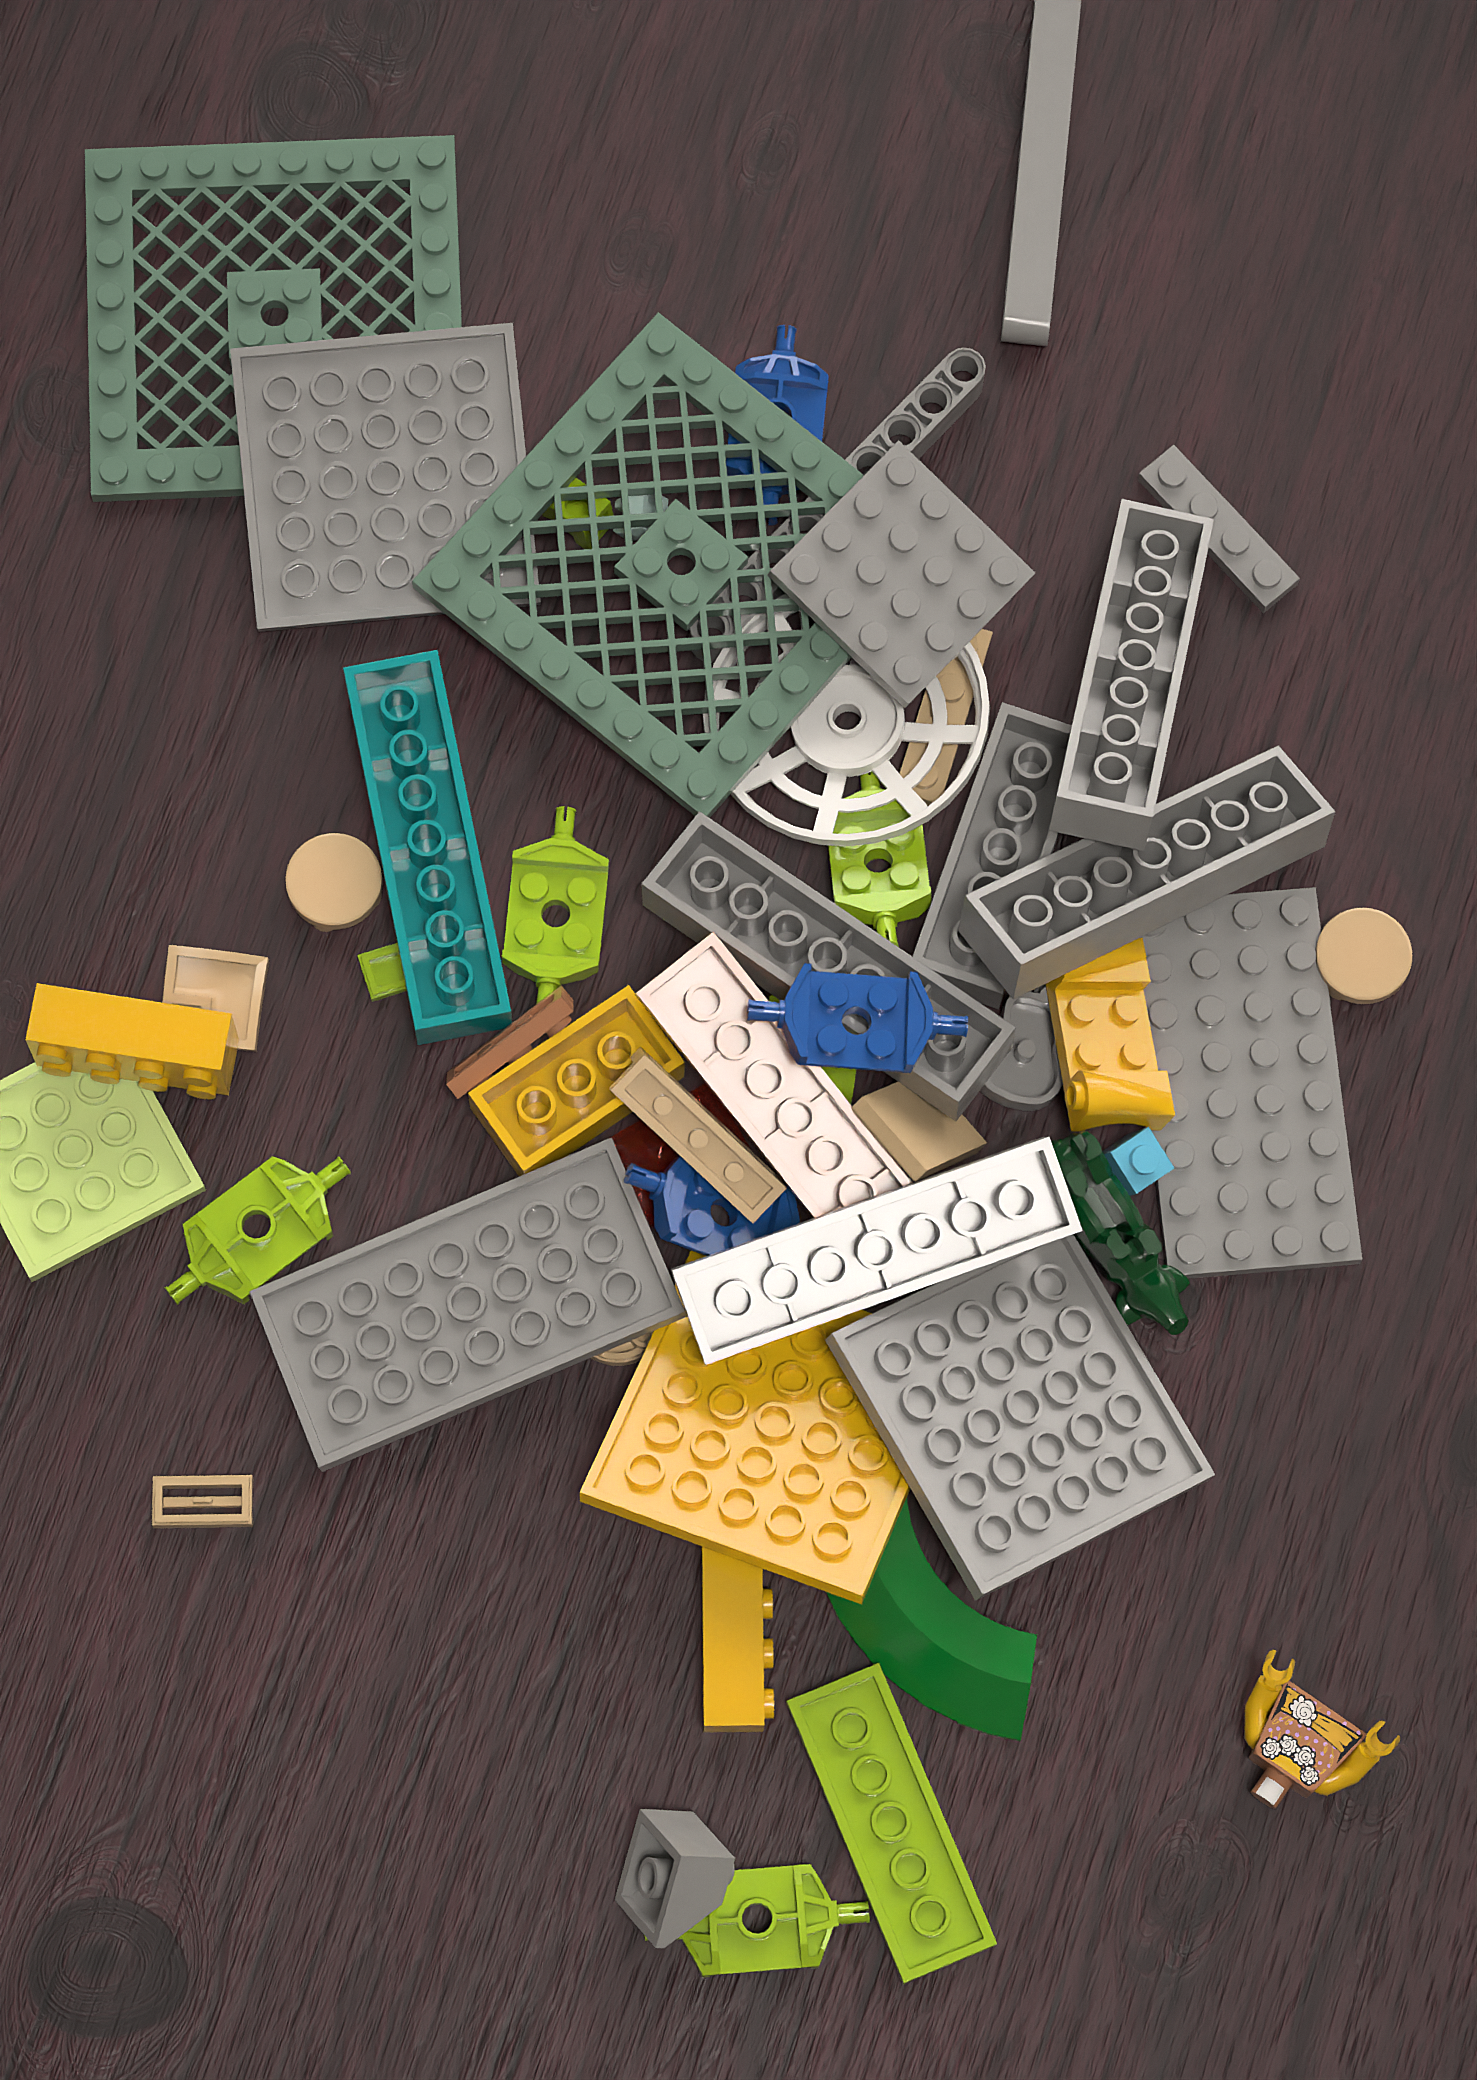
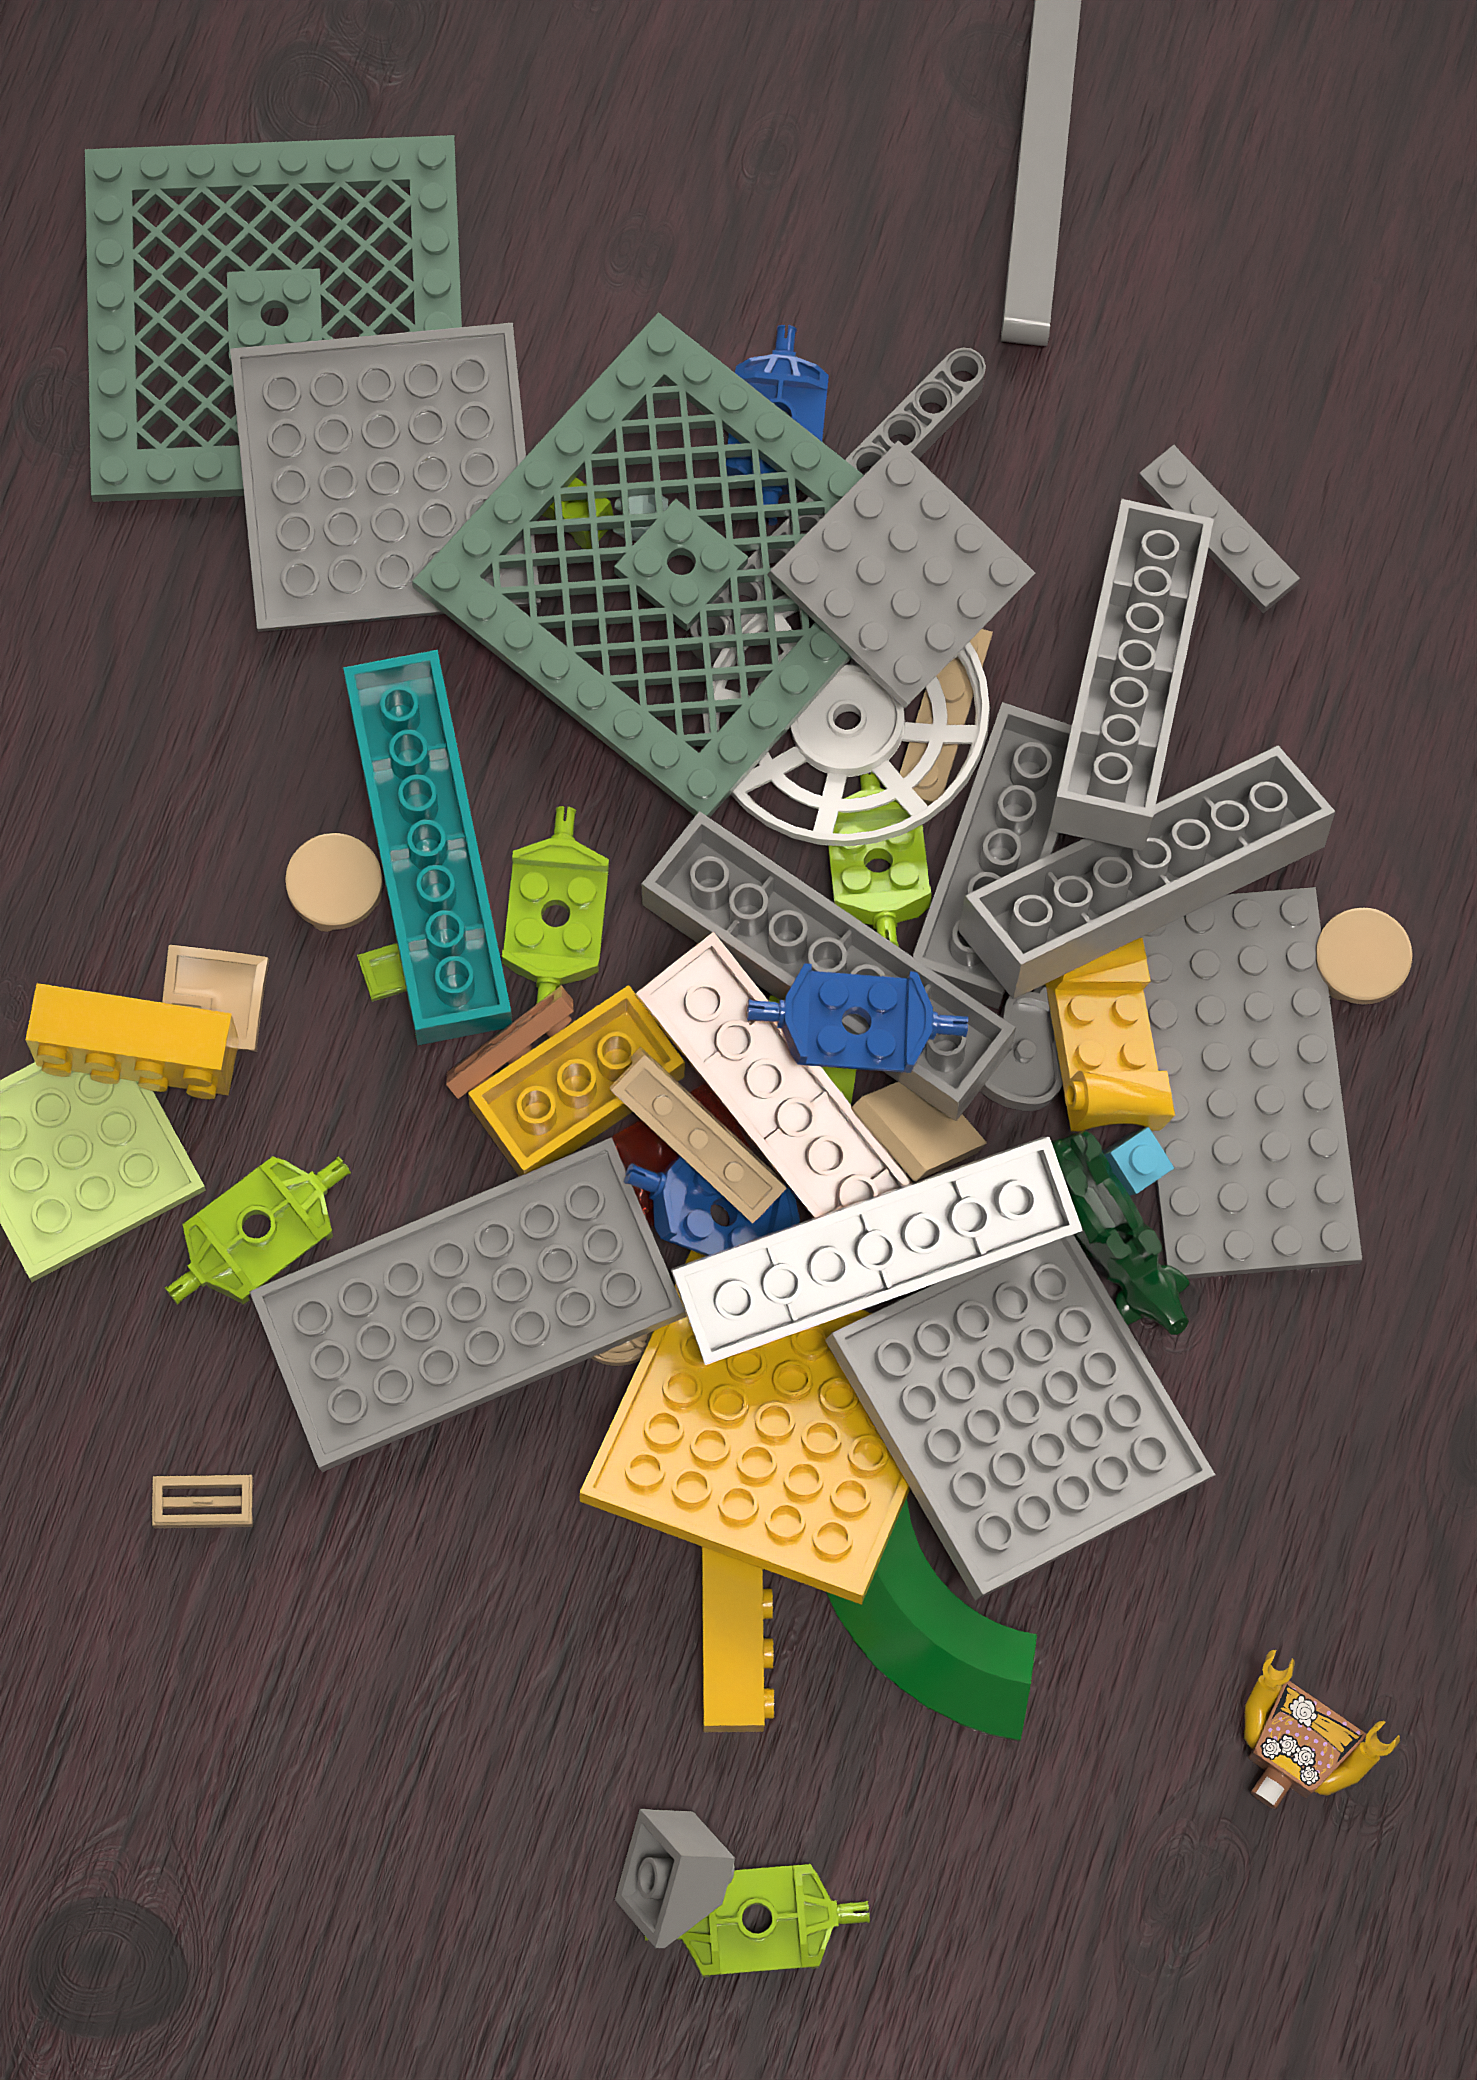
(891, 1823): lime plate -> none

